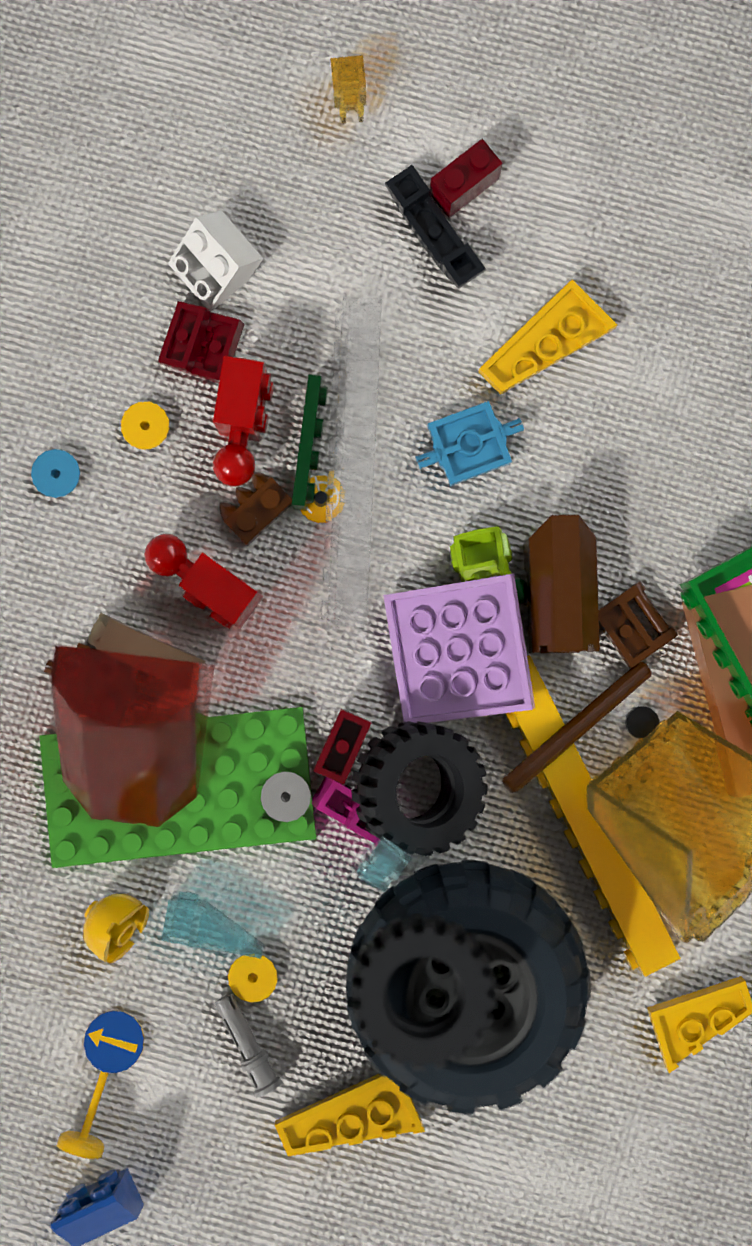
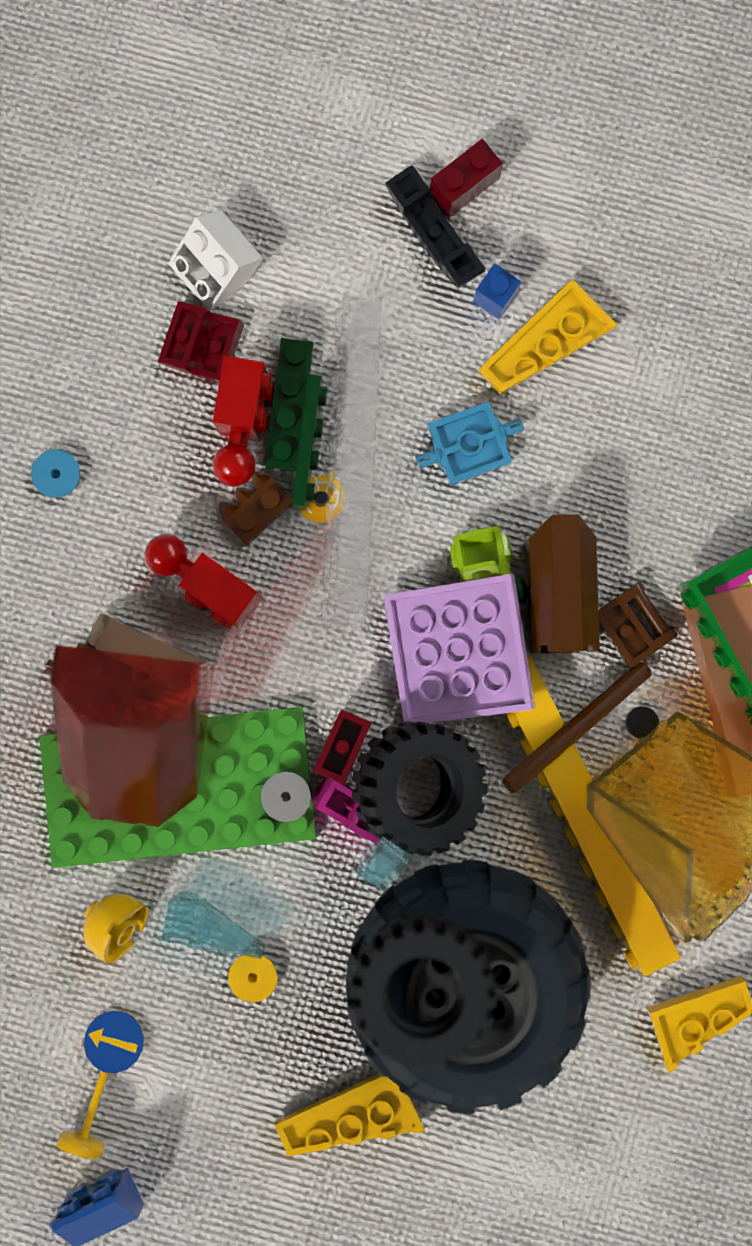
(145, 425): yellow piece -> none
(253, 1058): light grey pin -> none
(288, 404): none -> dark green plate
(349, 85): clear yellow brick -> none
(496, 291): none -> blue brick

